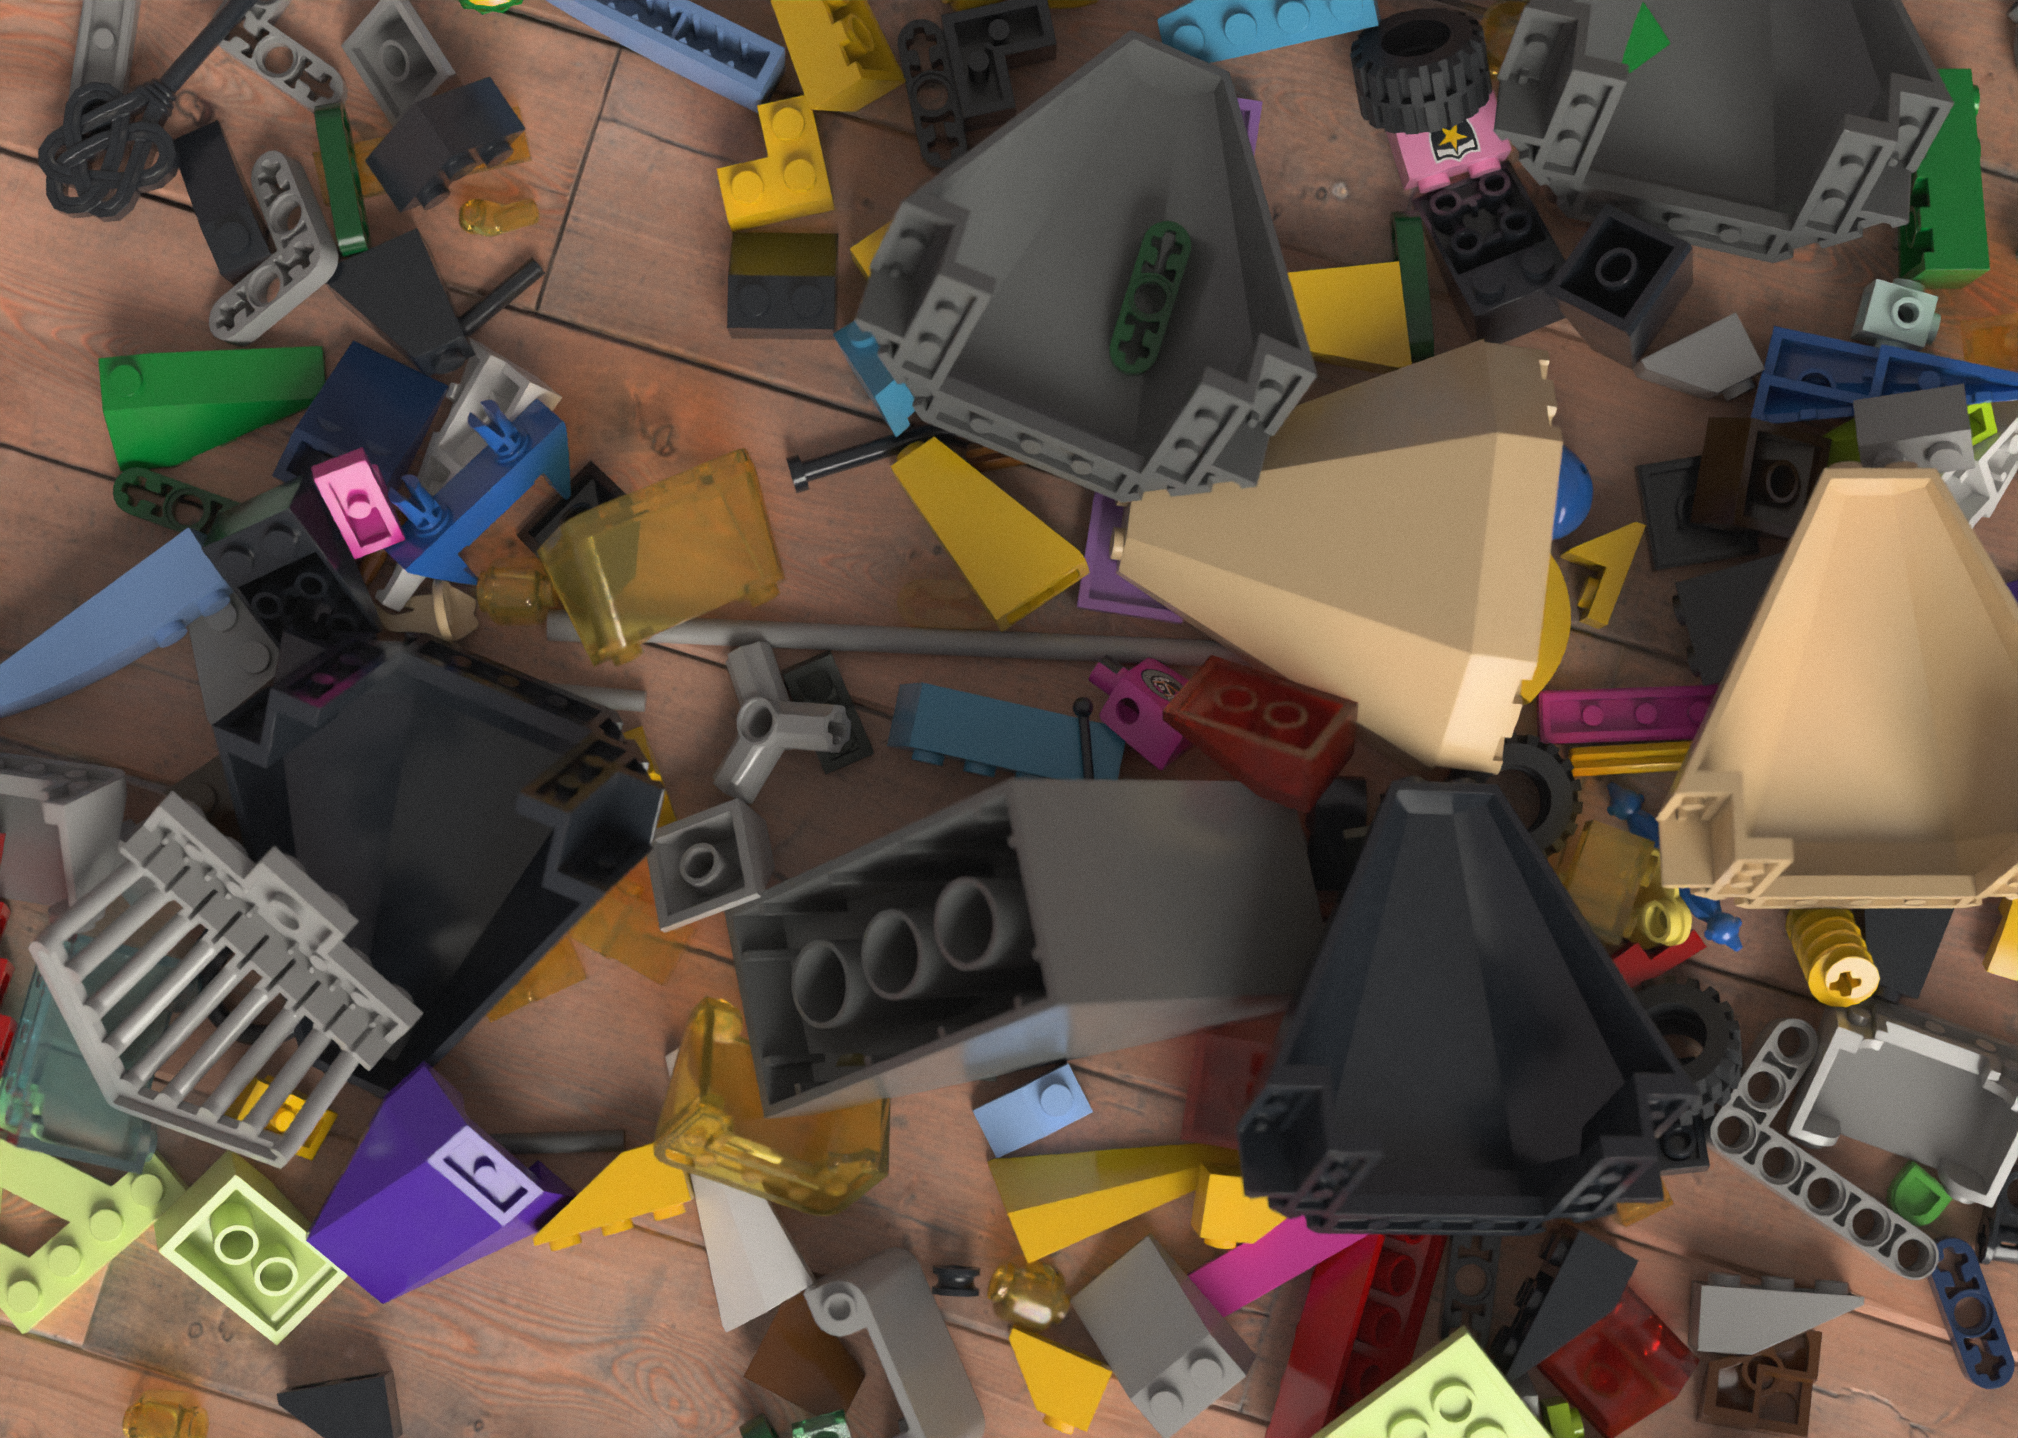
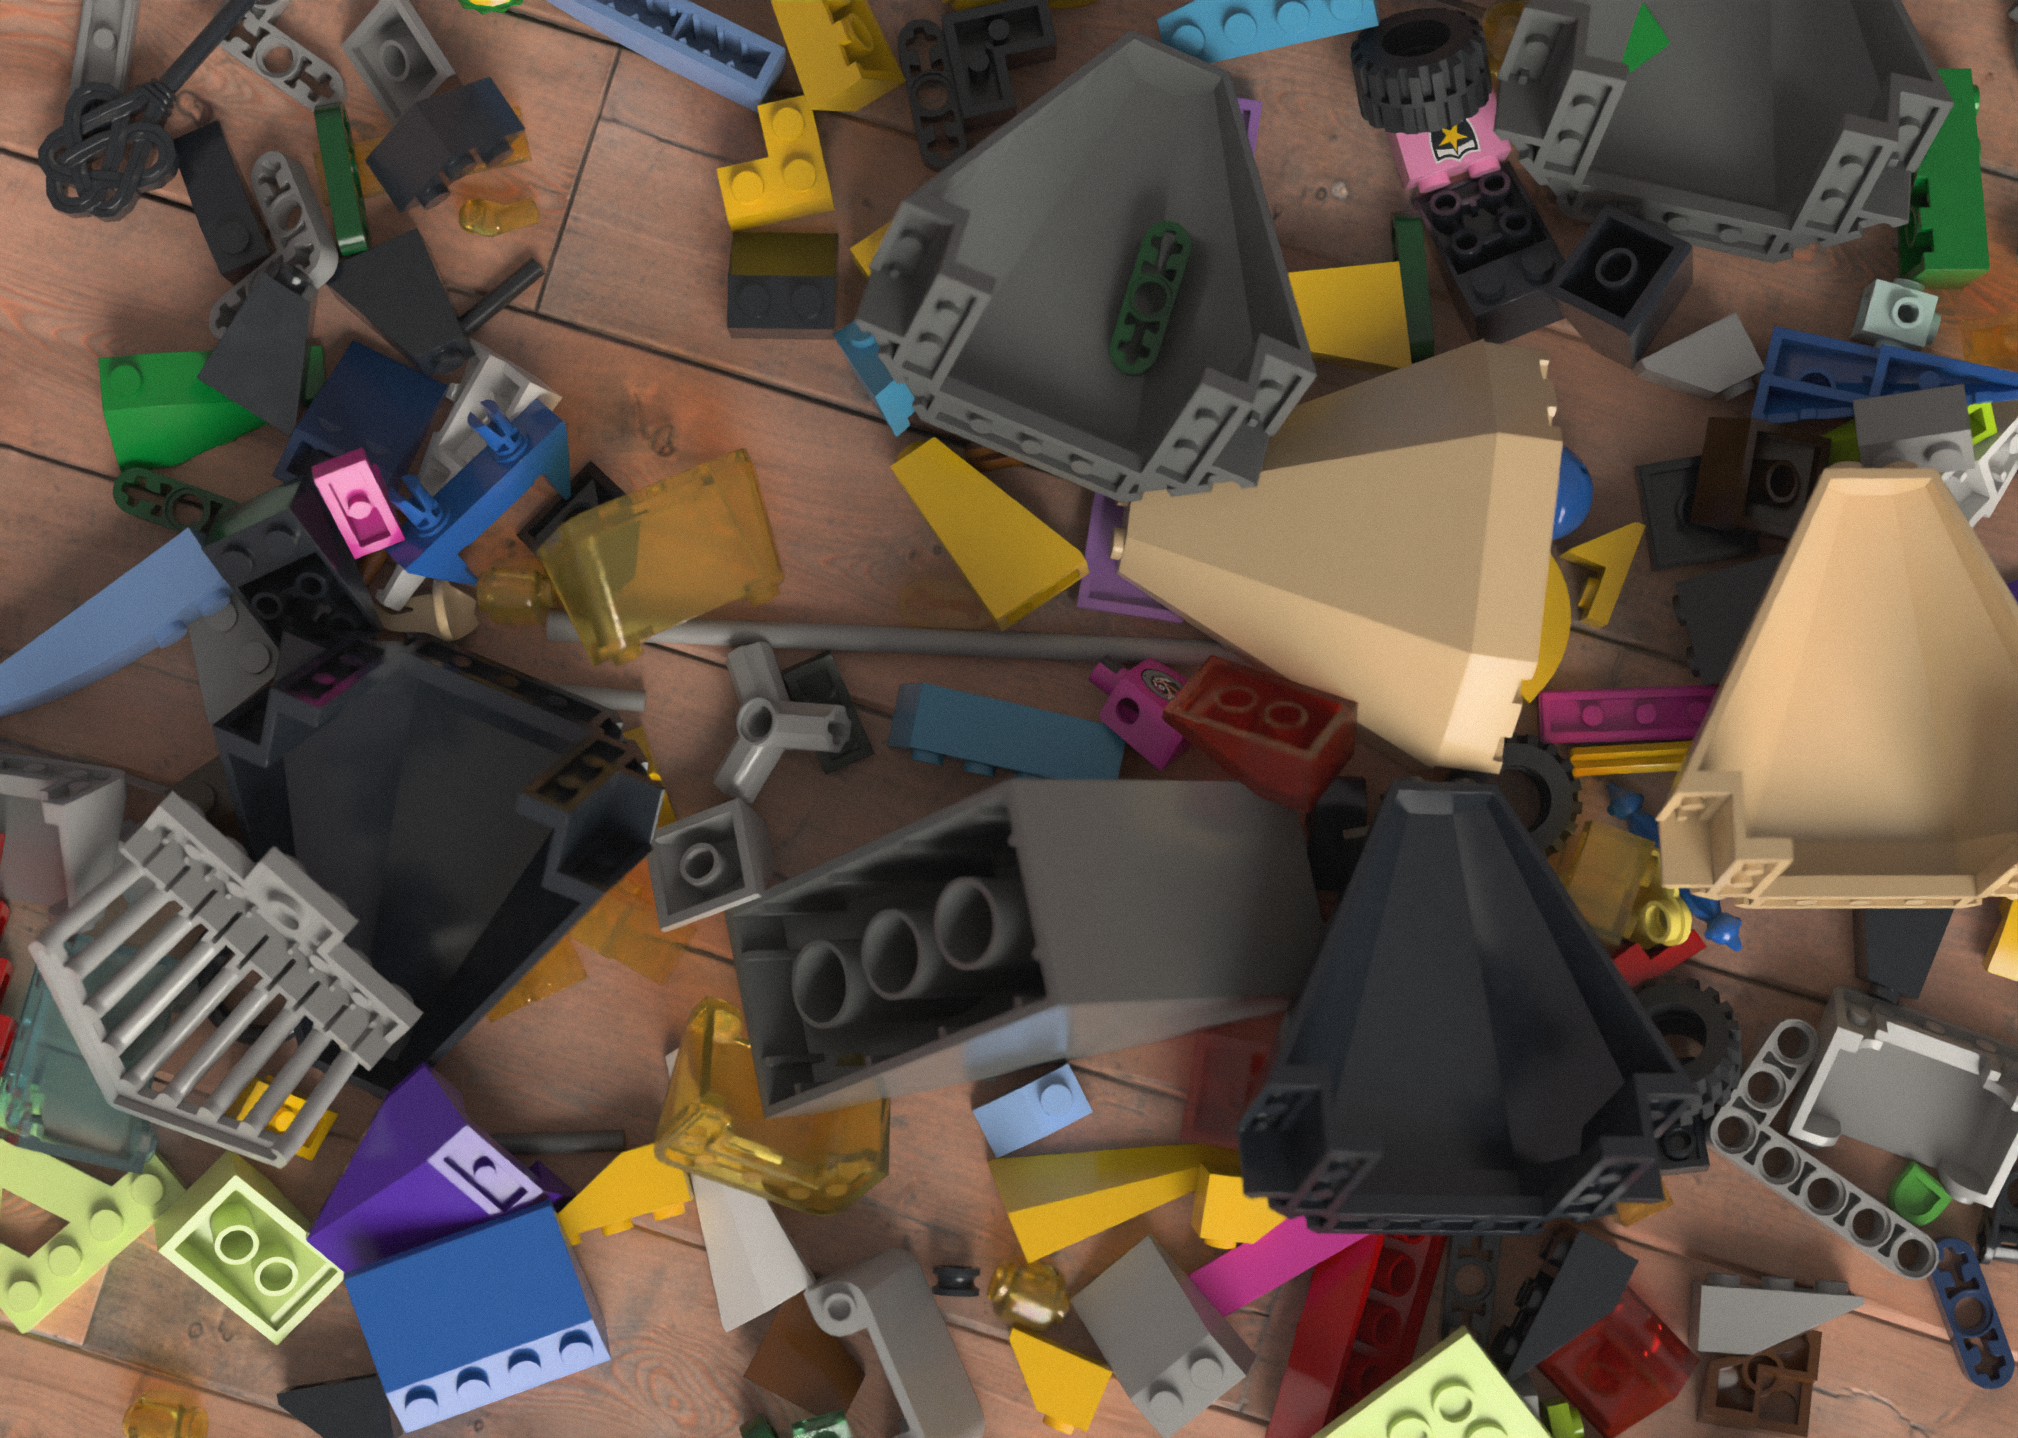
(268, 348): none -> black slope
(478, 1316): none -> blue slope
(859, 454): black bar -> none
(1083, 709): black hinge -> none
(1832, 955): yellow piece -> none

